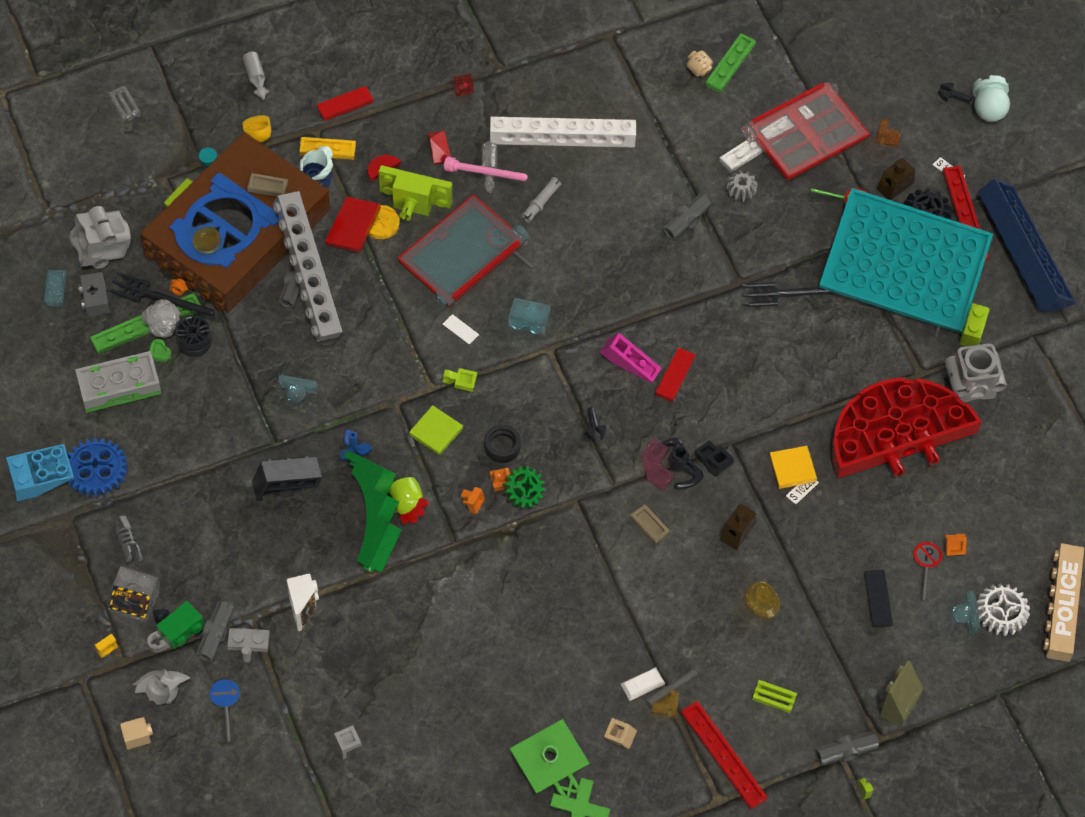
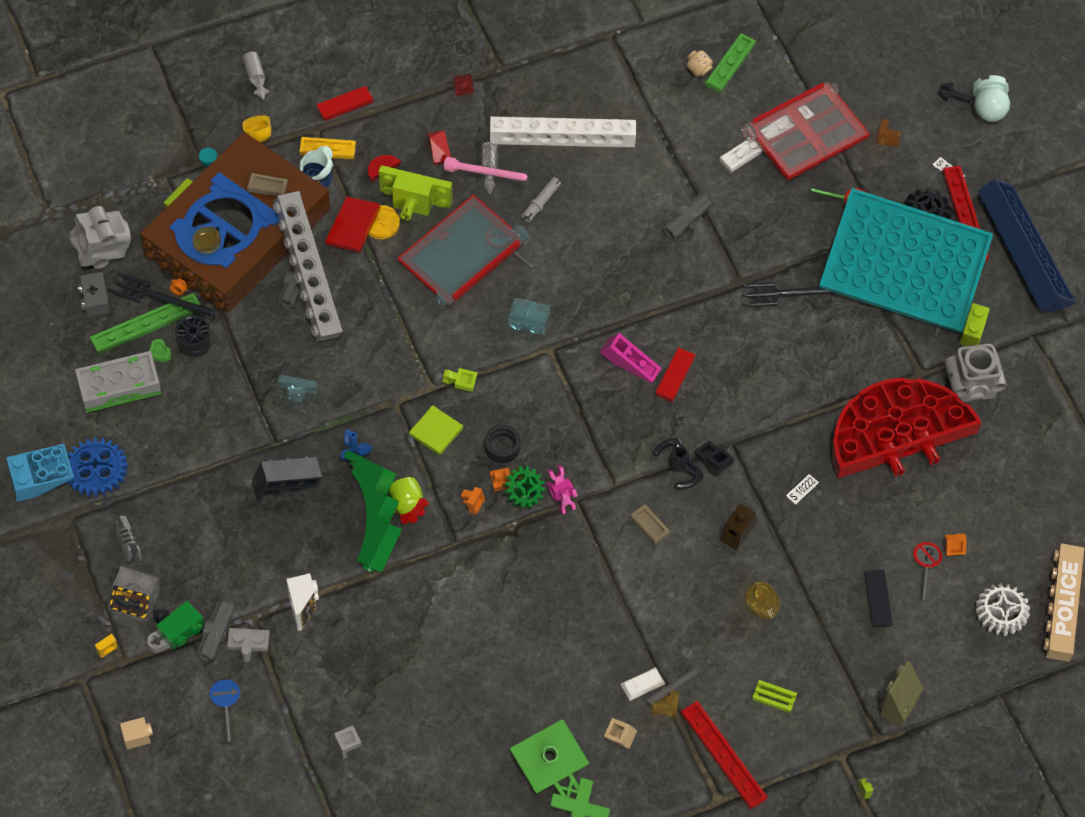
(55, 287): clear light blue tile -> none
(125, 117): clear tile -> none
(160, 685): light grey hair -> none
(161, 318): light grey hair -> none
(460, 329): white sticker -> none
(561, 489): none -> dark pink pin
(594, 425): black bar -> none
(655, 472): clear pink tile -> none
(741, 186): light grey gear -> none
(793, 467): yellow tile -> none
(847, 748): dark grey piece -> none
(901, 176): dark brown torso -> none
(968, 613): clear light blue tile -> none

